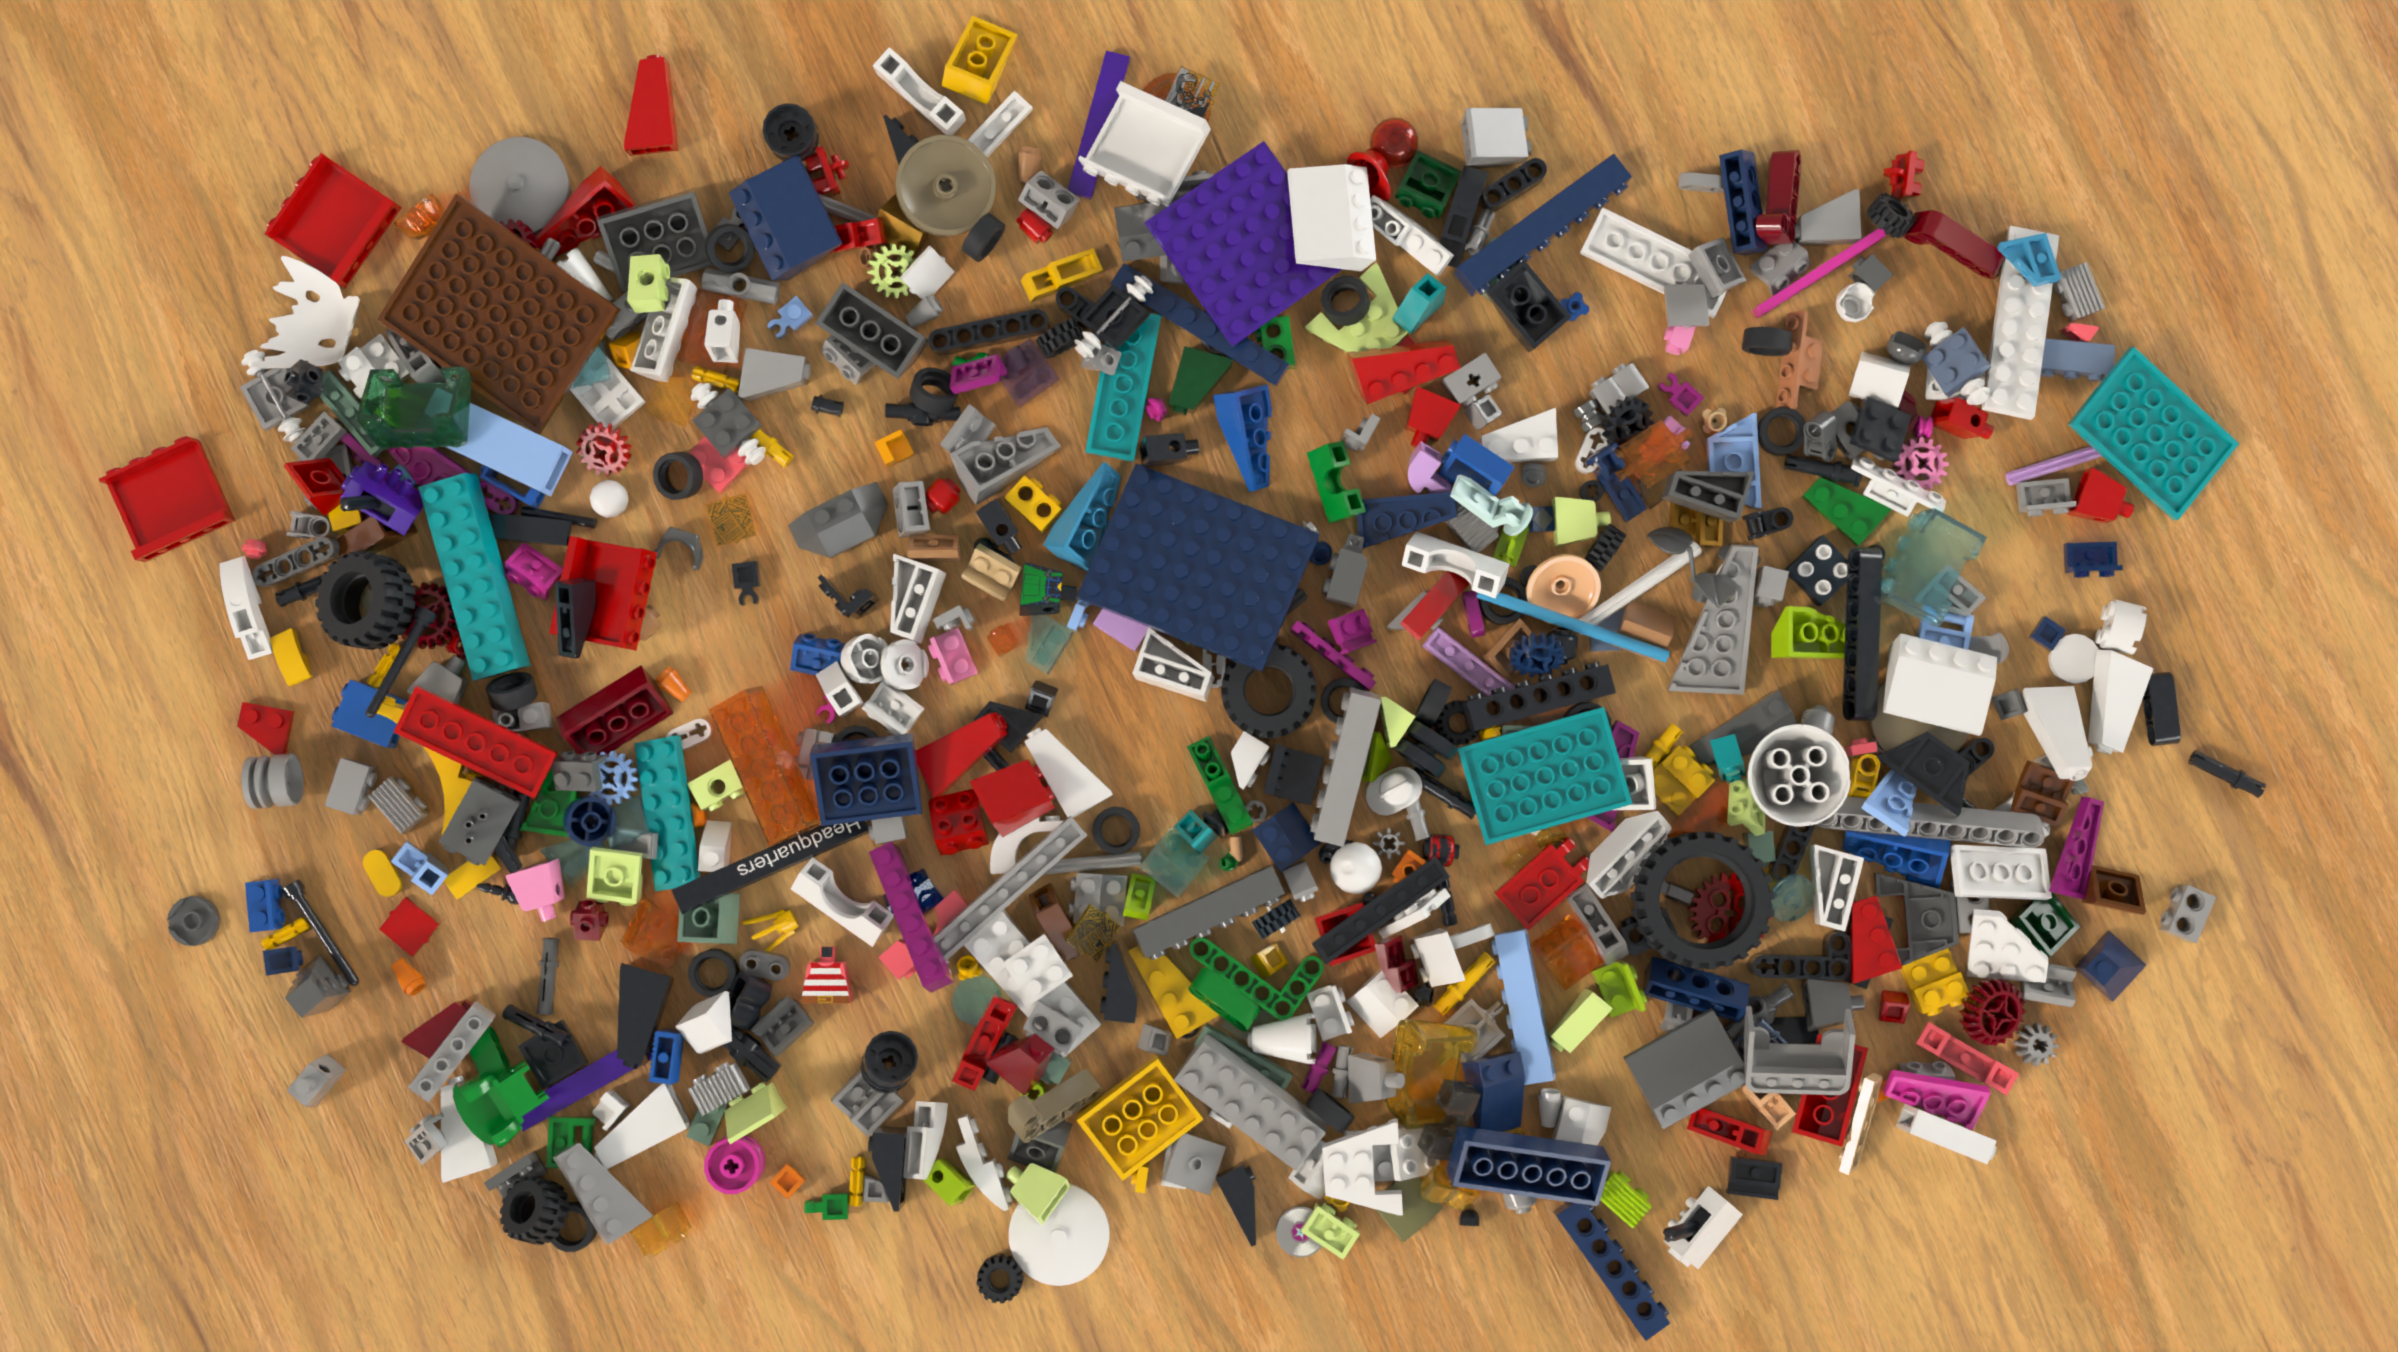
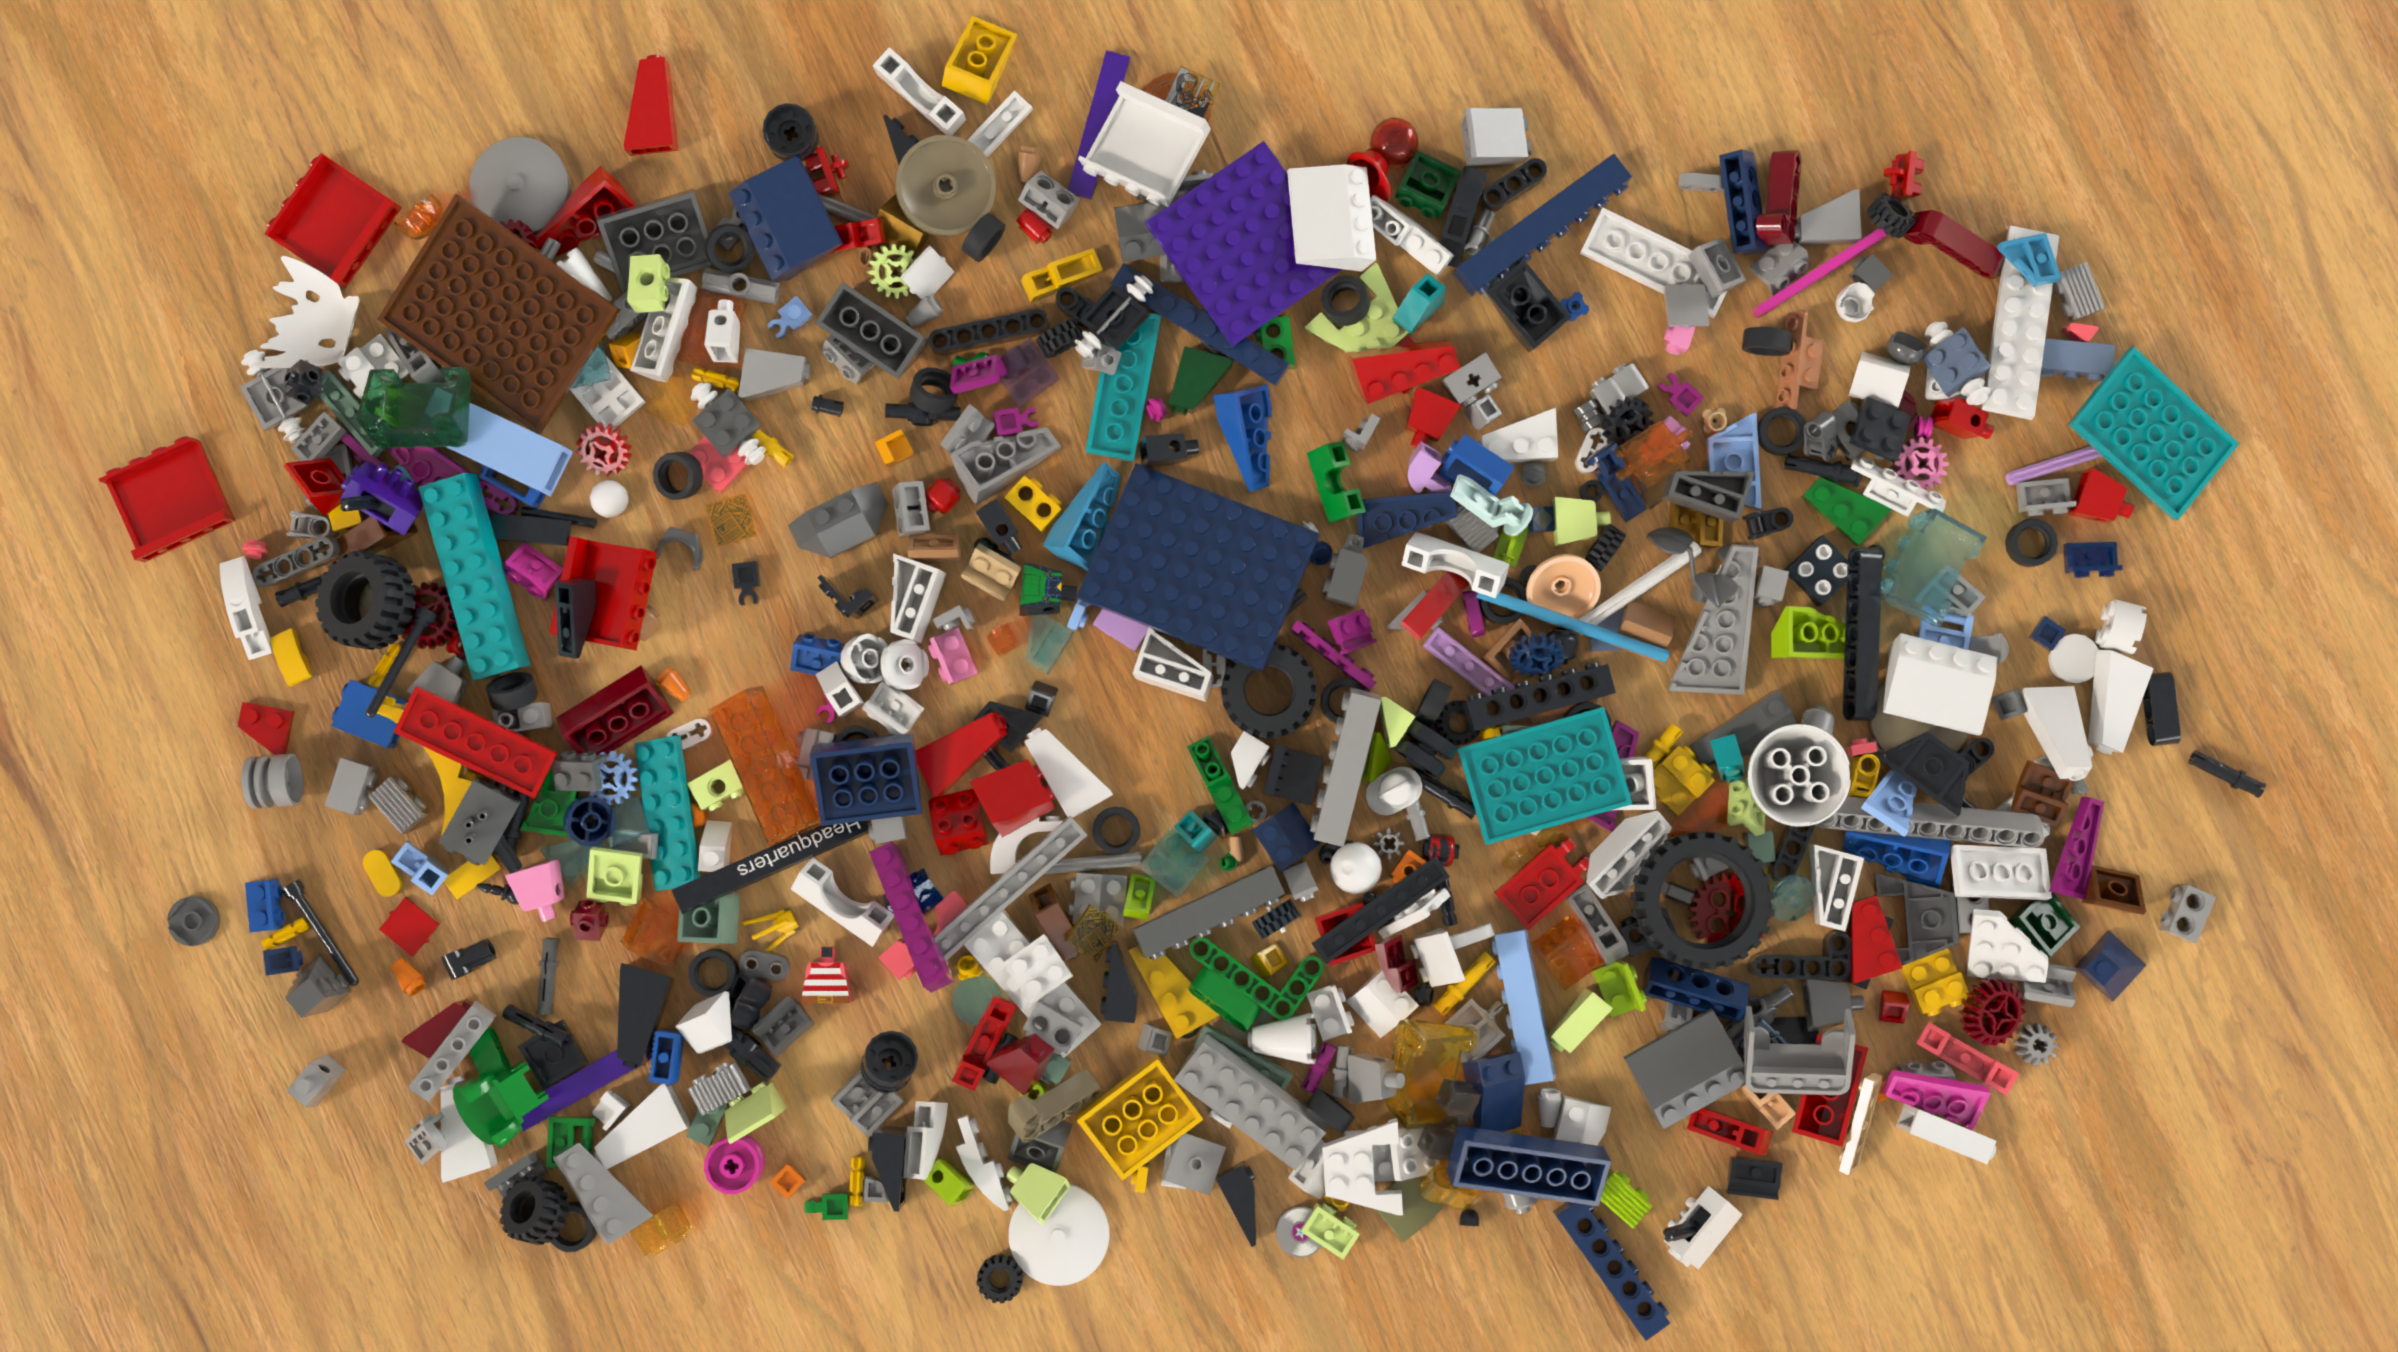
(464, 960): none -> black piece
(1011, 422): none -> magenta plate
(1705, 867): none -> white bracket
(2048, 533): none -> black tyre

